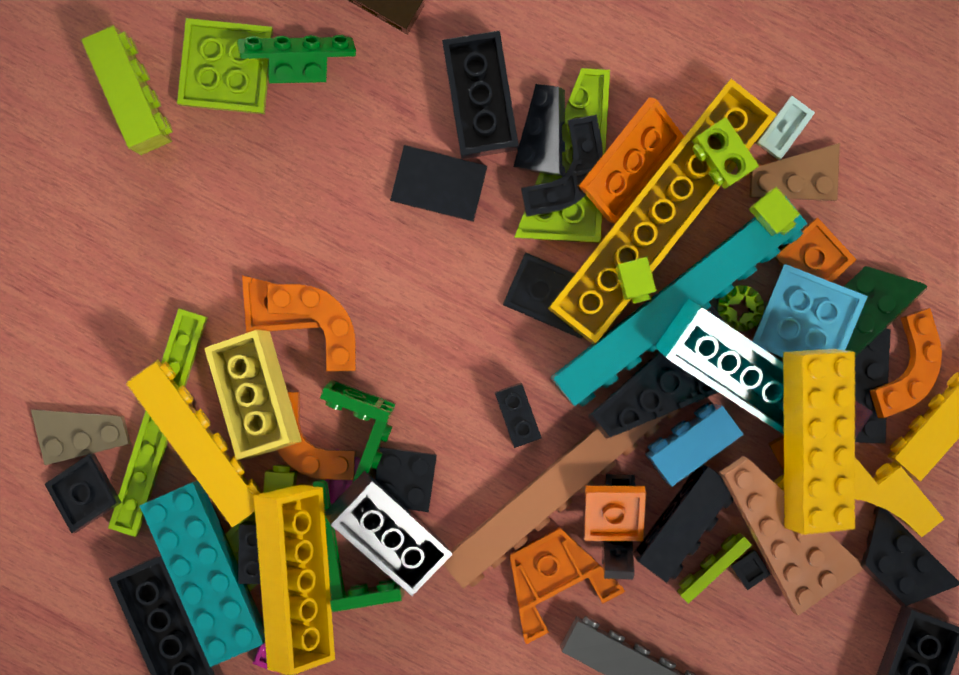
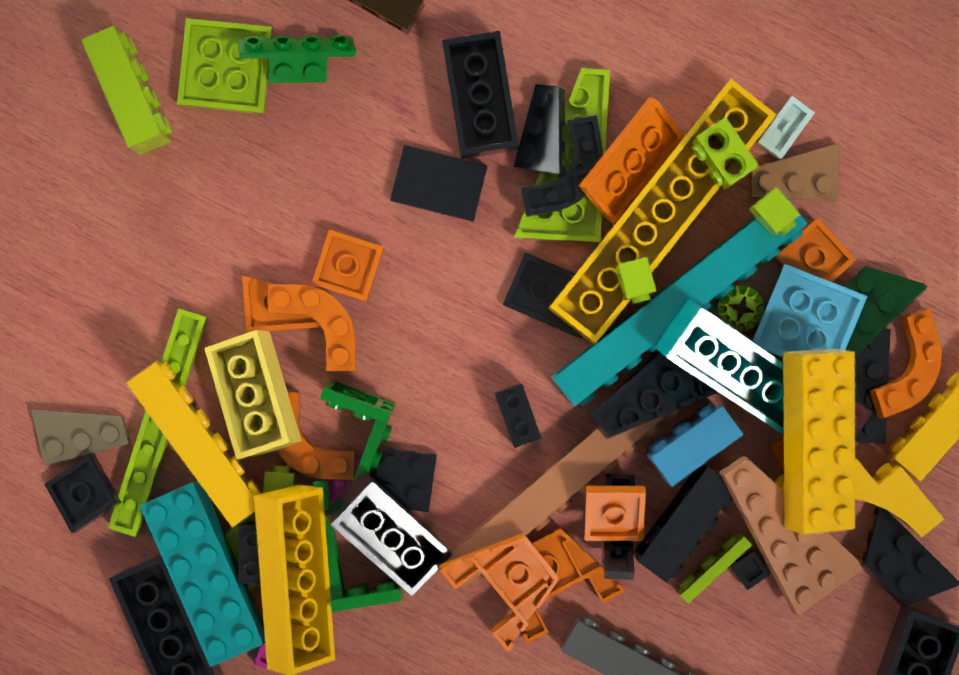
(347, 265): none -> orange plate
(515, 573): none -> orange wing

